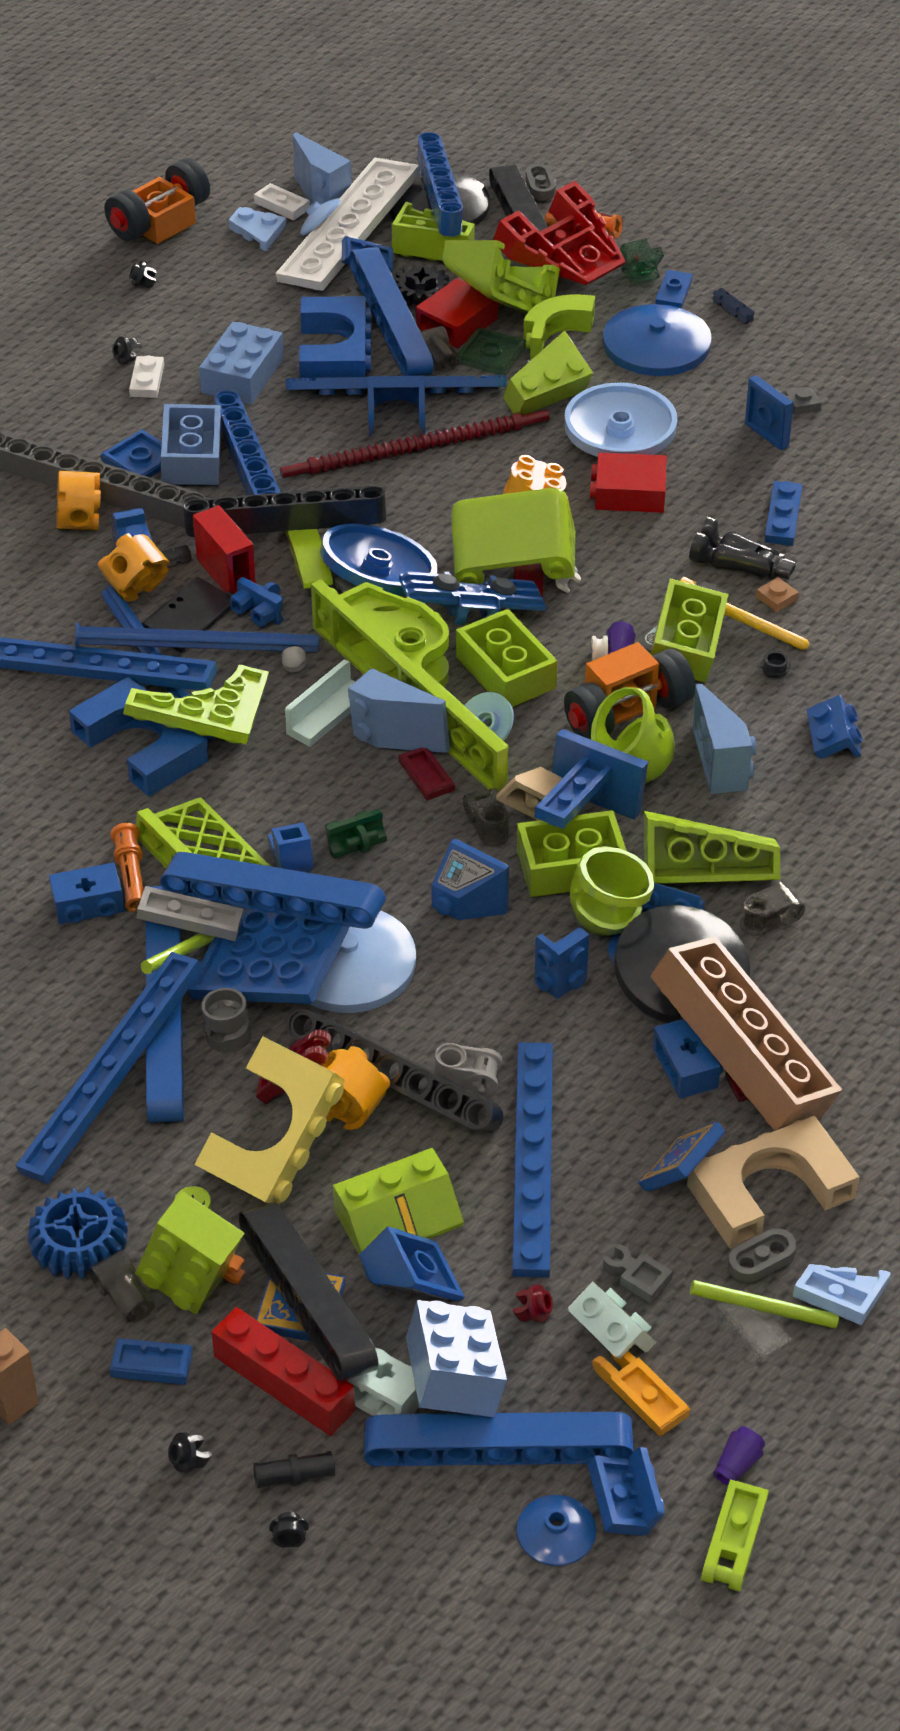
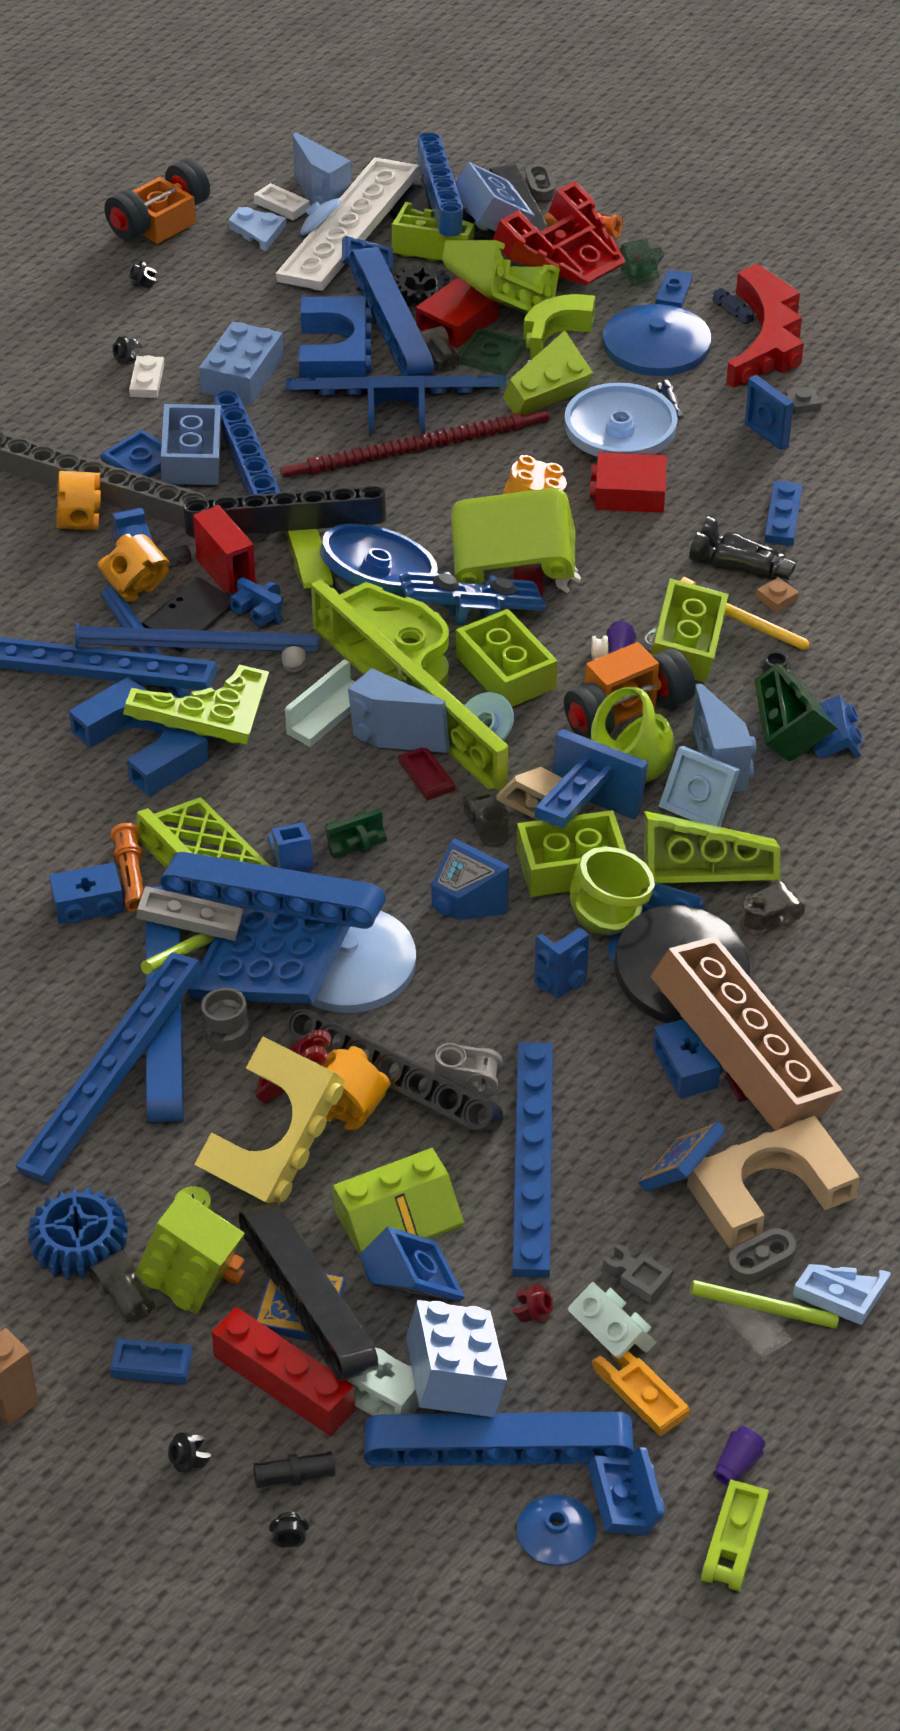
(489, 197): none -> medium blue brick
(667, 390): none -> axle
(699, 787): none -> light blue plate
(777, 311): none -> red arch
(790, 713): none -> dark green wedge

